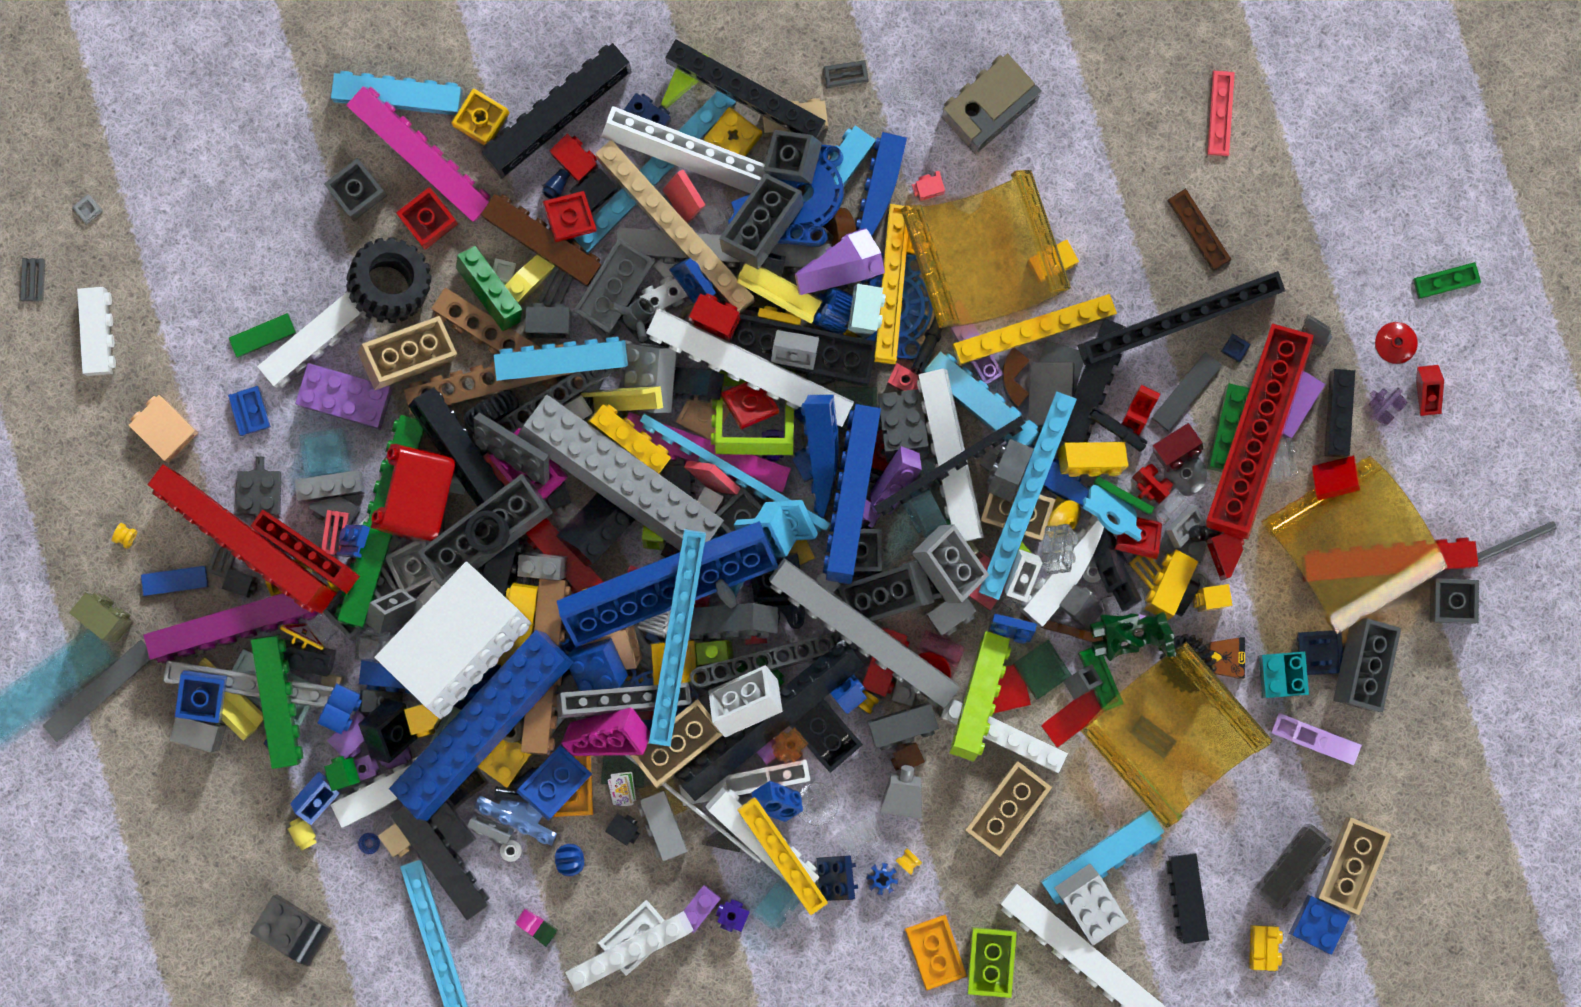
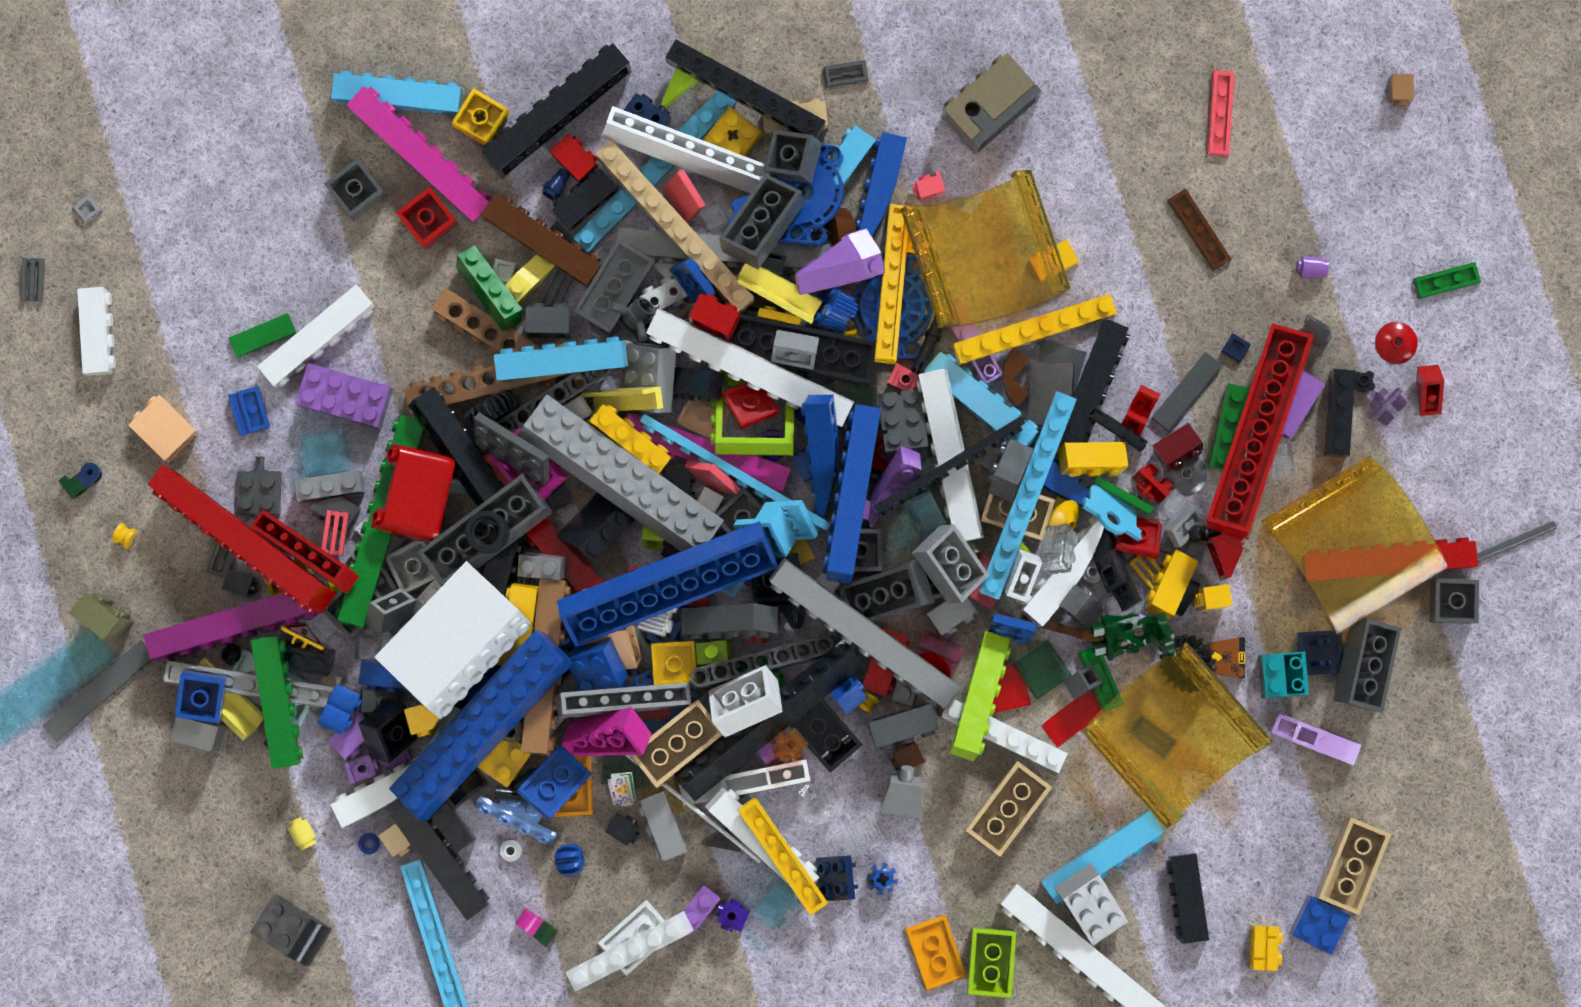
(82, 481): none -> leg
(174, 580): blue tile -> none
(231, 654): none -> black plate
(314, 798): blue brick -> none
(341, 773): green brick -> none
(352, 540): blue plate -> none
(396, 256): black tyre -> none
(407, 353): tan brick -> none
(488, 827): light grey plate -> none
(569, 216): red tile -> none
(677, 637): medium azure plate -> none
(726, 593): dark grey tile -> none
(778, 801): blue brick -> none
(866, 309): light aqua slope -> none
(908, 861): yellow wheel -> none
(1181, 318): black brick -> none
(1293, 866): clear smoke brick -> none
(1312, 267): none -> medium lavender brick
(1336, 478): red tile -> none
(1364, 387): none -> black plate
(1401, 89): none -> medium nougat brick

